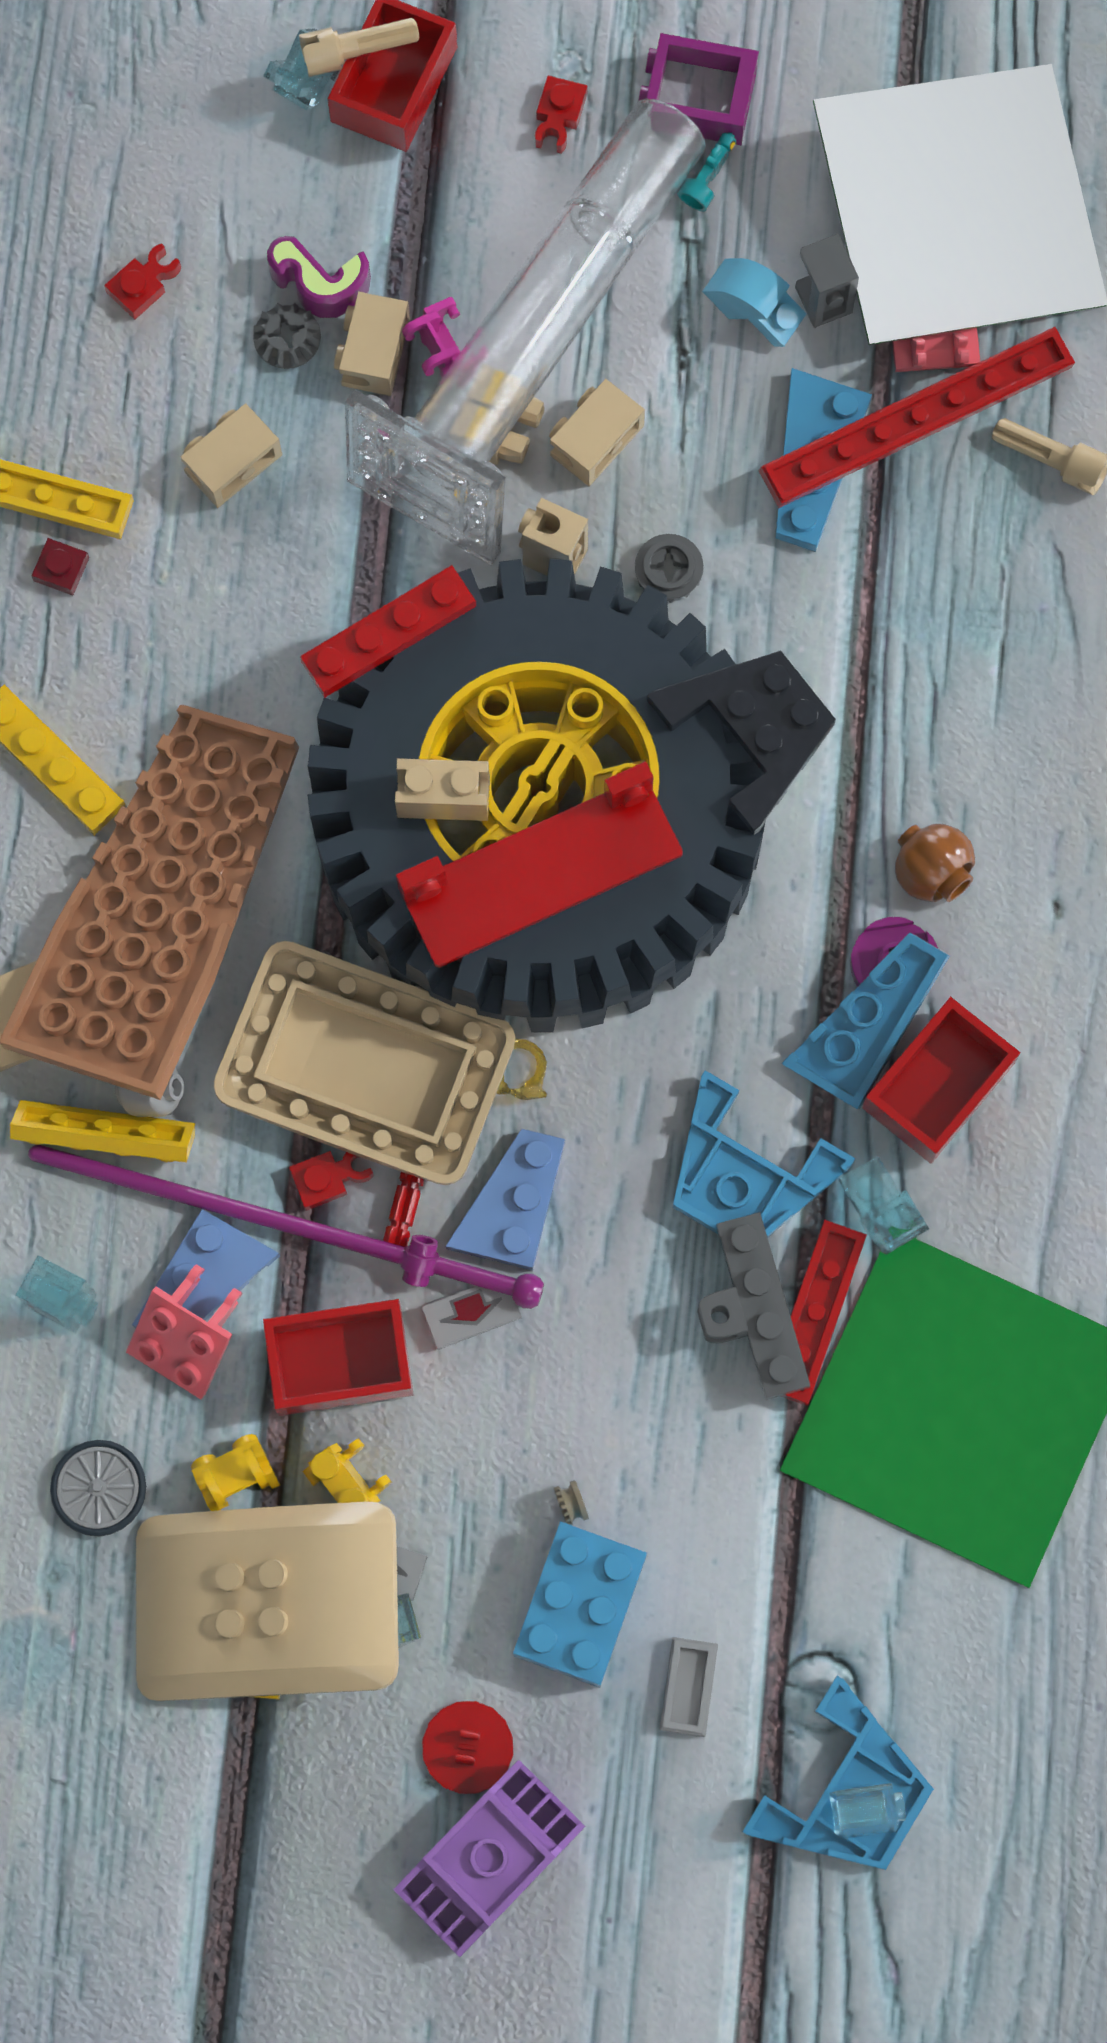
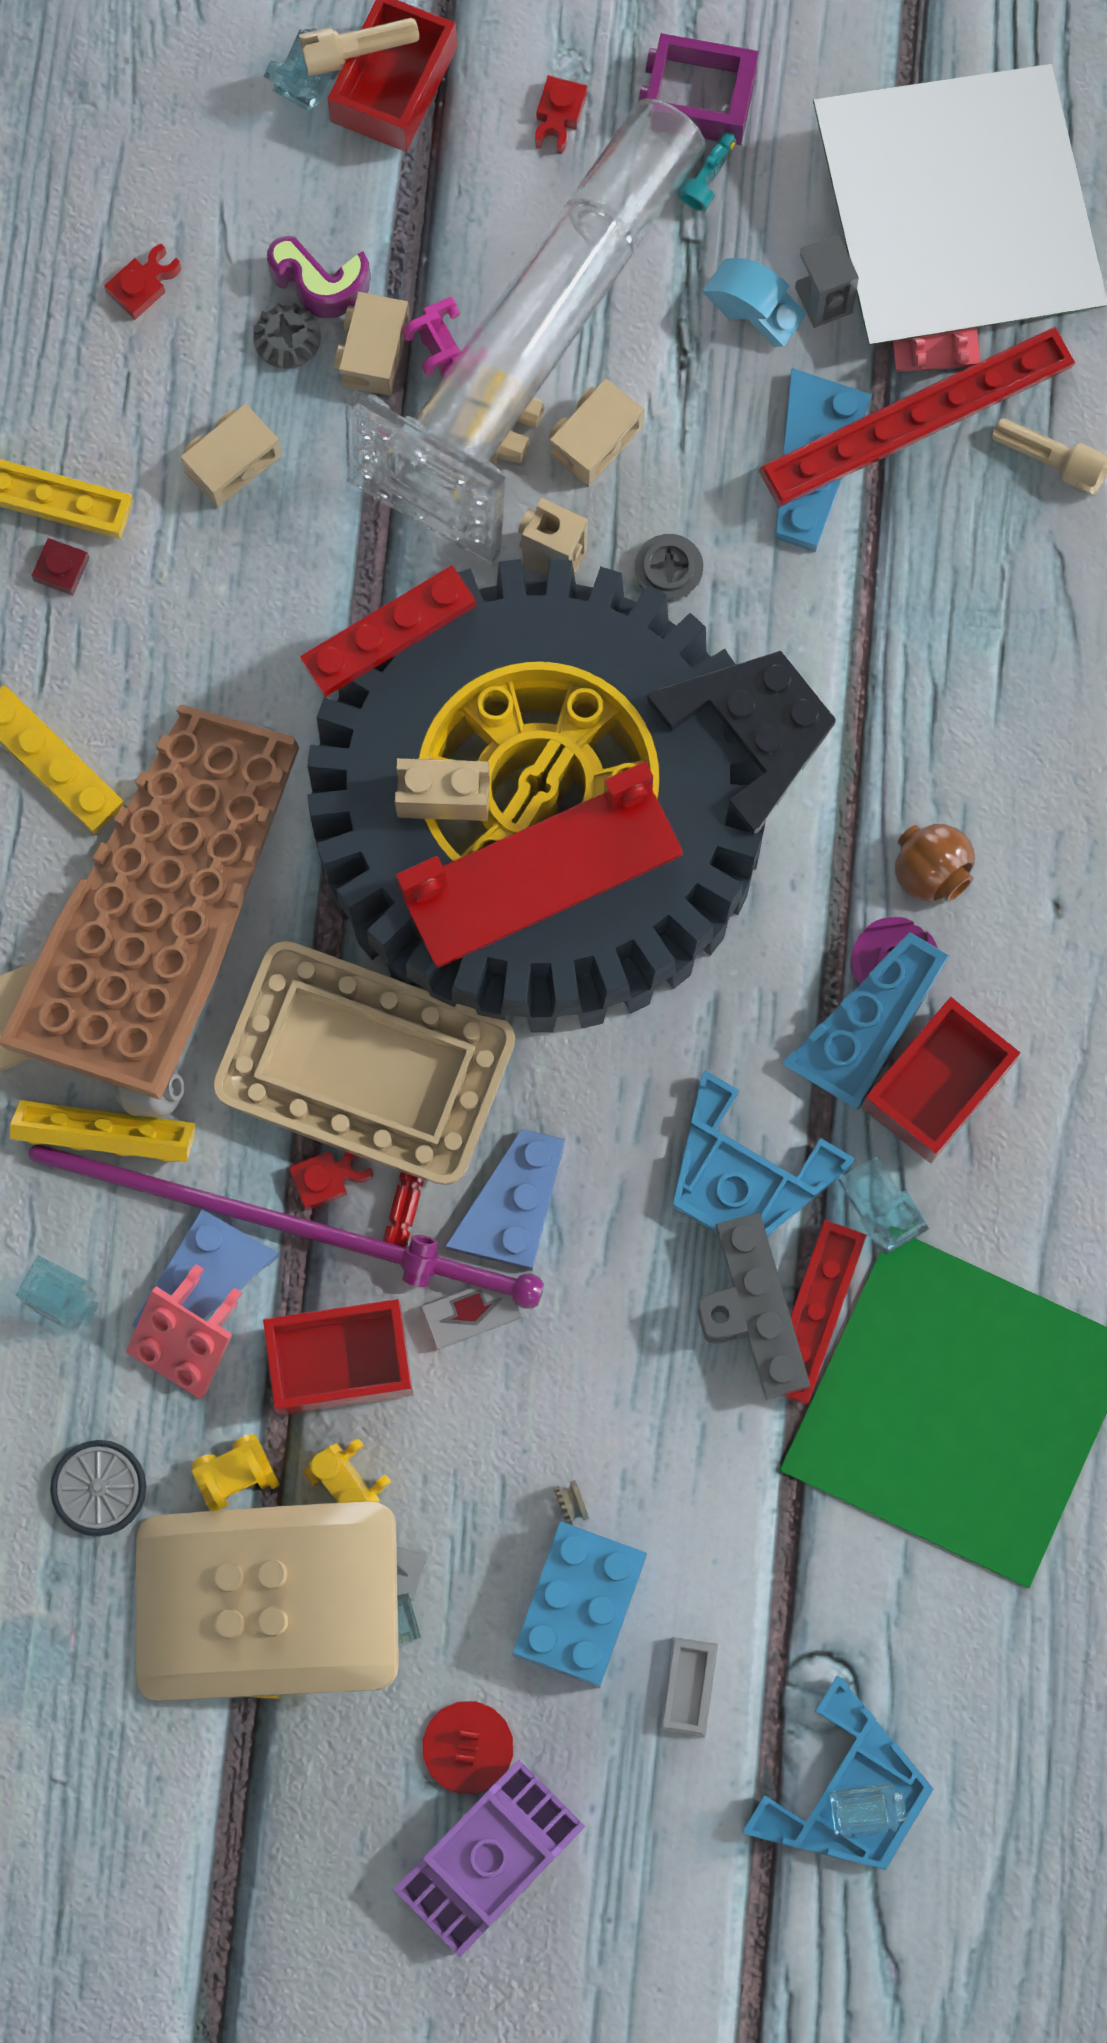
(533, 1087): clear yellow piece -> none

